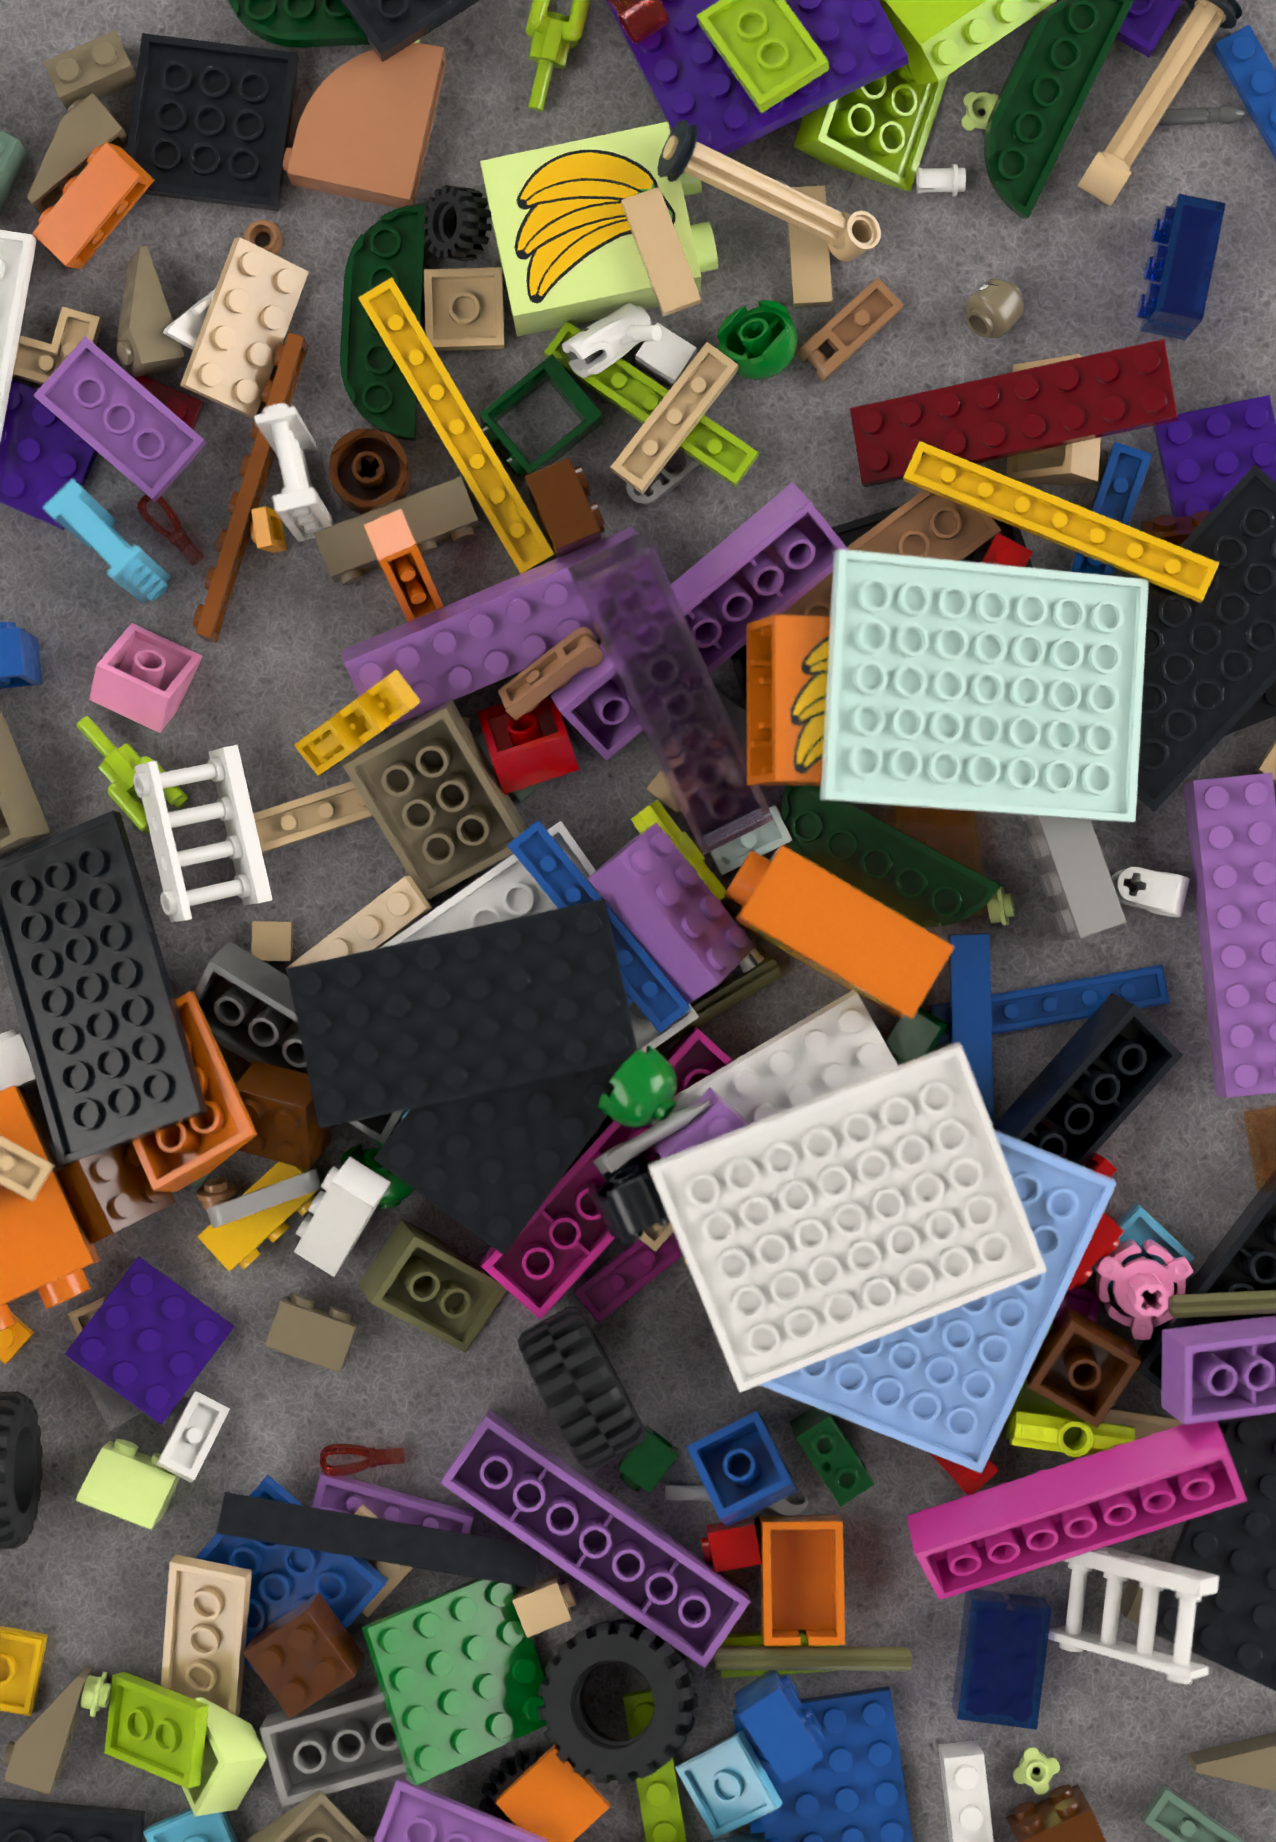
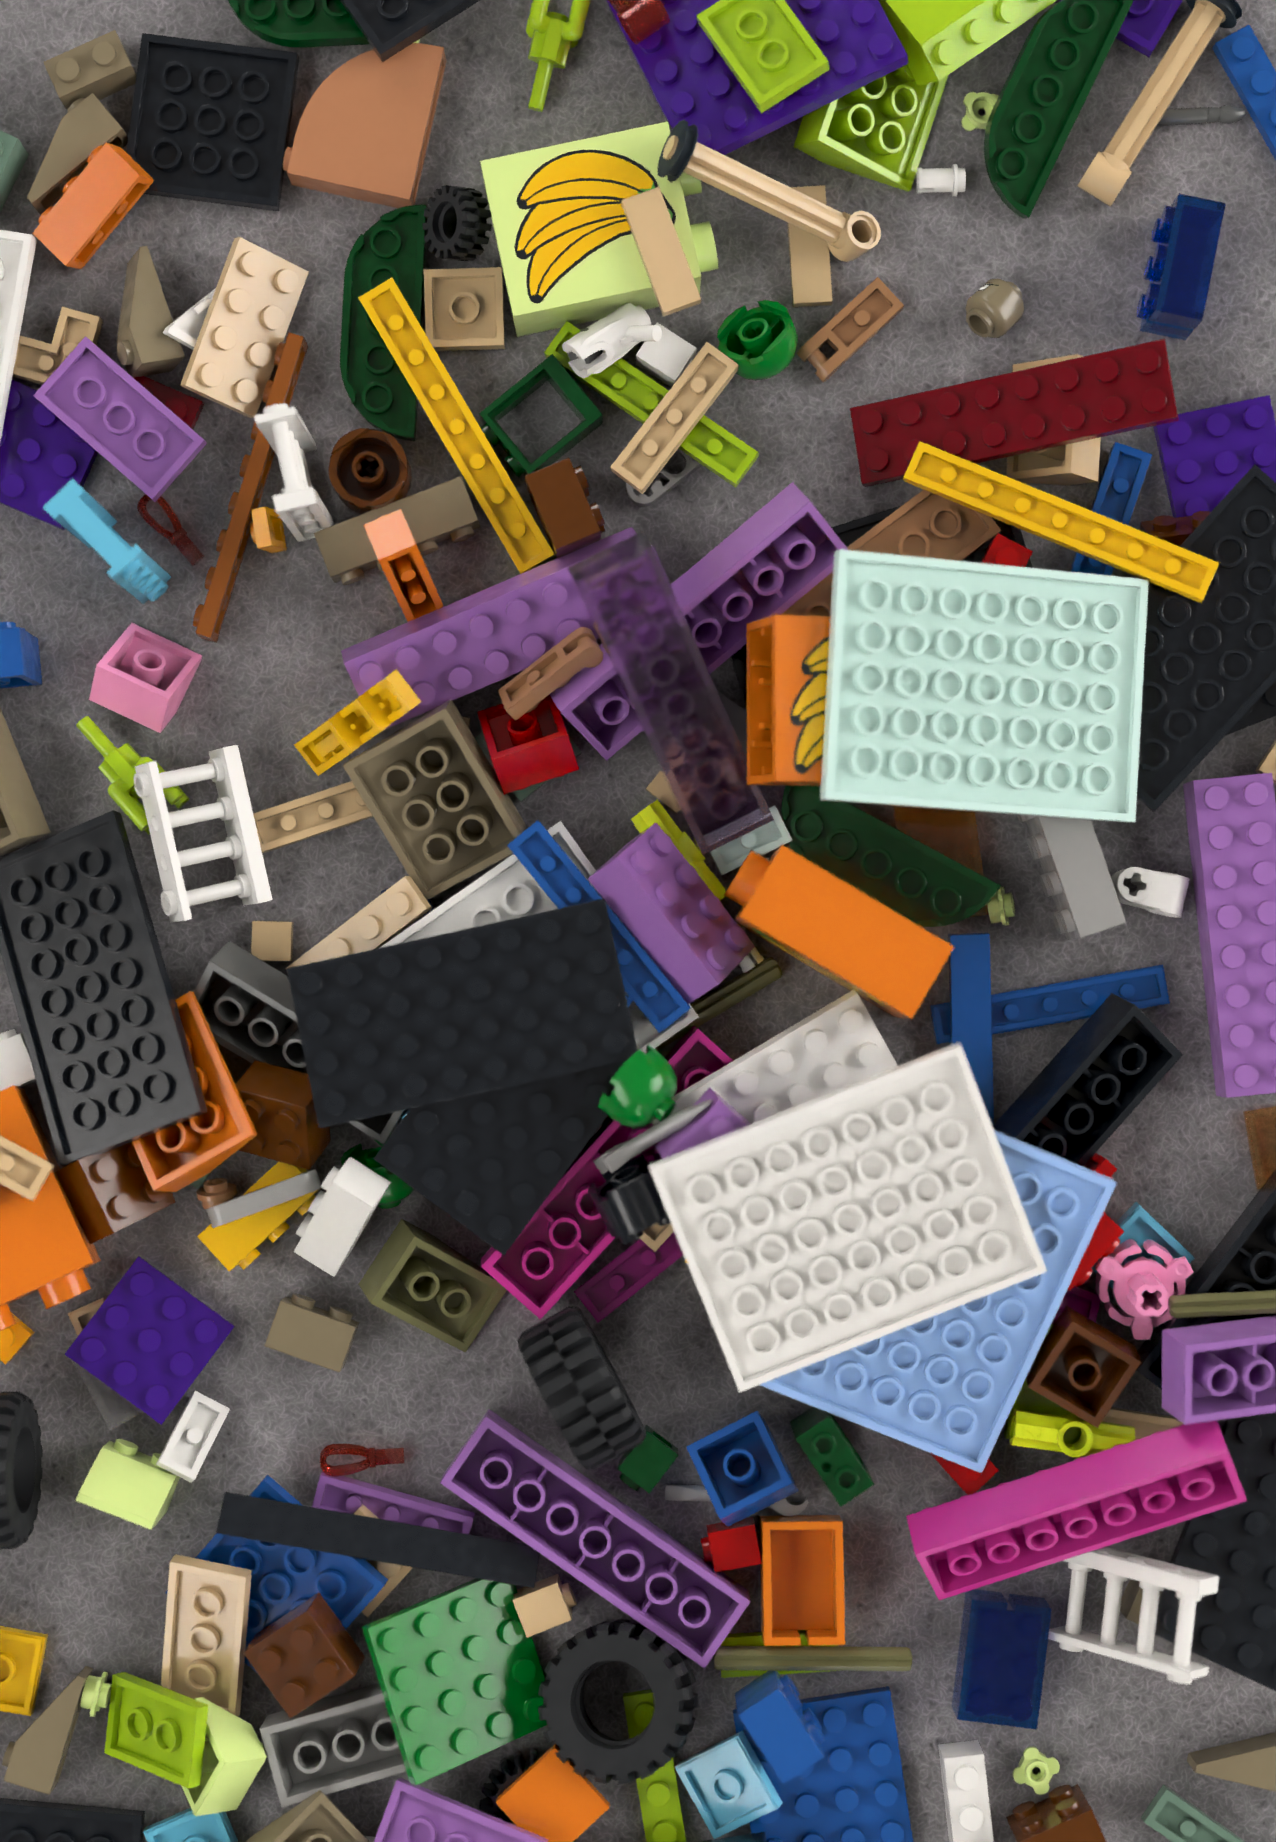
(265, 227): medium nougat plate -> none
(915, 1036): dark green brick -> none

